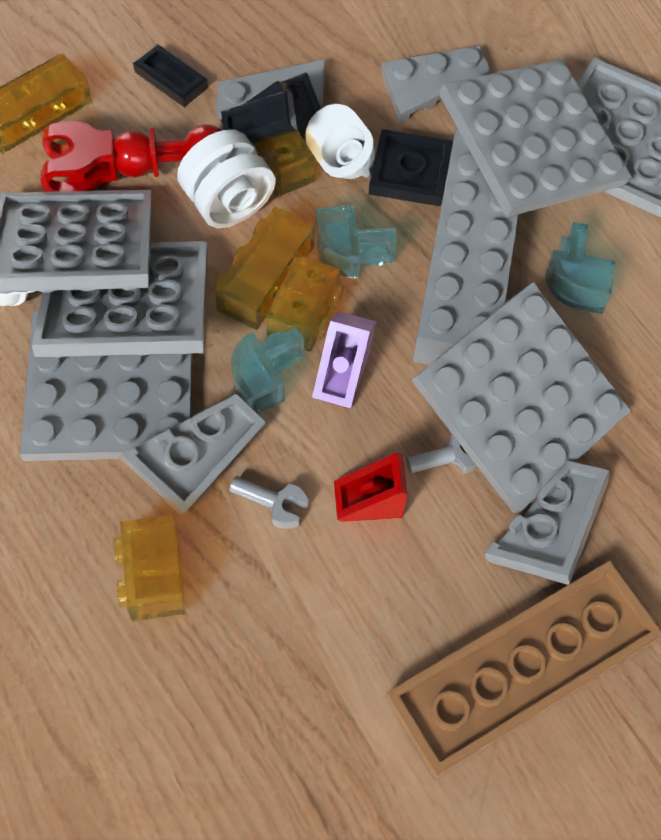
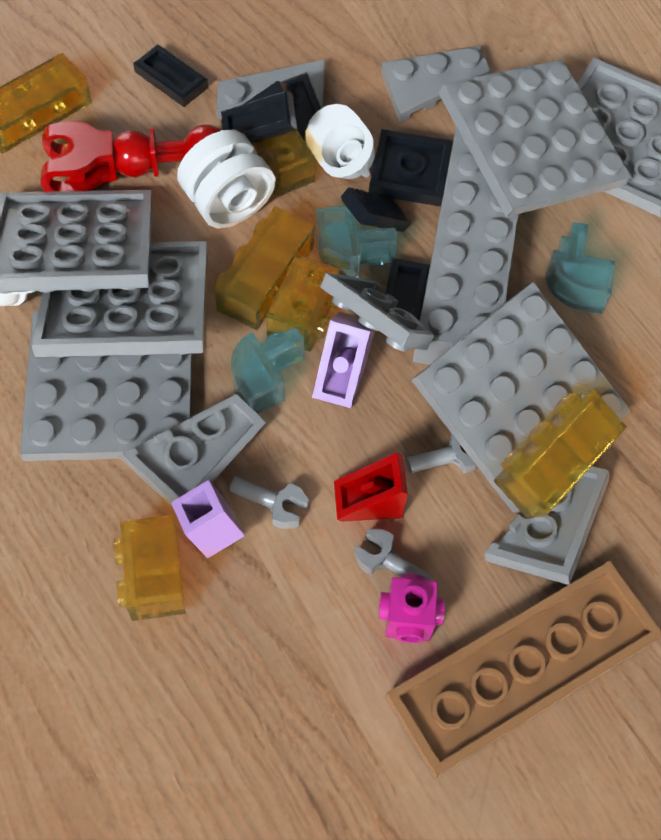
(207, 519): none -> lavender brick
(375, 209): none -> black tile
(377, 311): none -> light grey wing
(386, 558): none -> light grey bar
(407, 622): none -> dark pink brick
(408, 285): none -> black tile
(559, 453): none -> clear yellow brick

